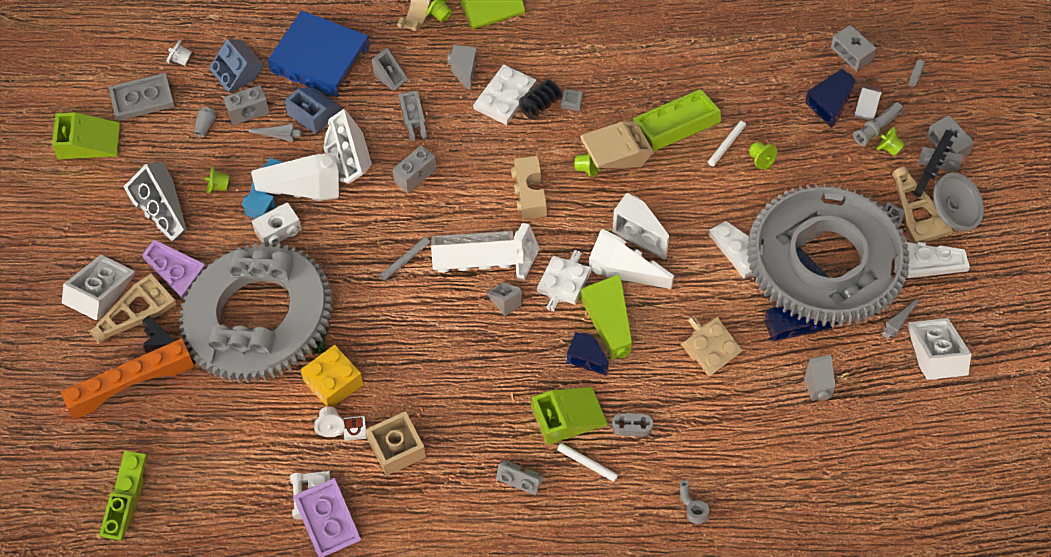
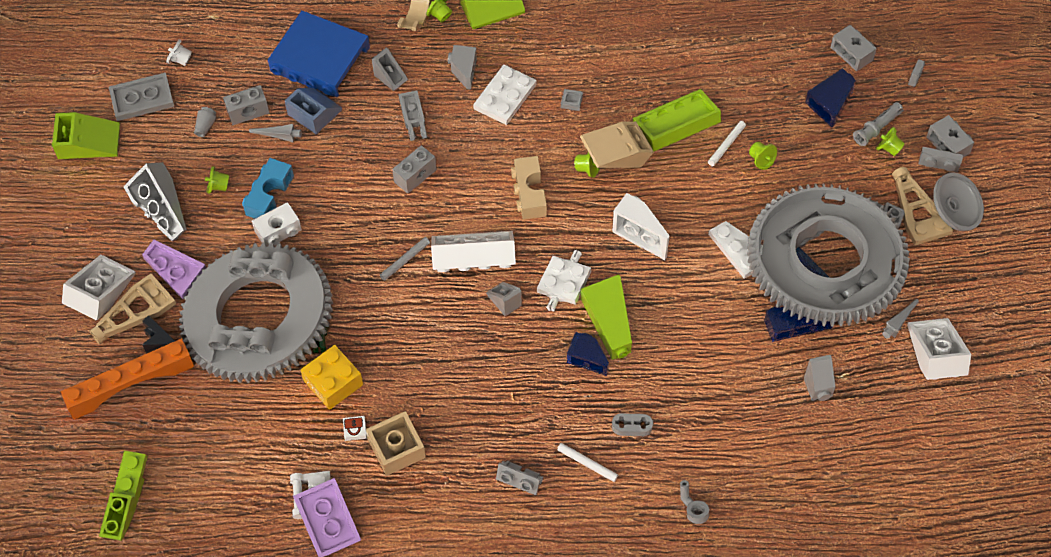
(235, 65): sand blue slope -> none
(304, 177): white wedge -> none
(329, 423): white piece -> none
(348, 146): white wedge -> none
(525, 250): white wing -> none
(539, 98): black piece -> none
(567, 413): lime slope -> none
(614, 258): white wedge -> none
(710, 345): tan plate -> none
(868, 102): slope -> none
(935, 260): white wing -> none
(937, 159): black wing -> none

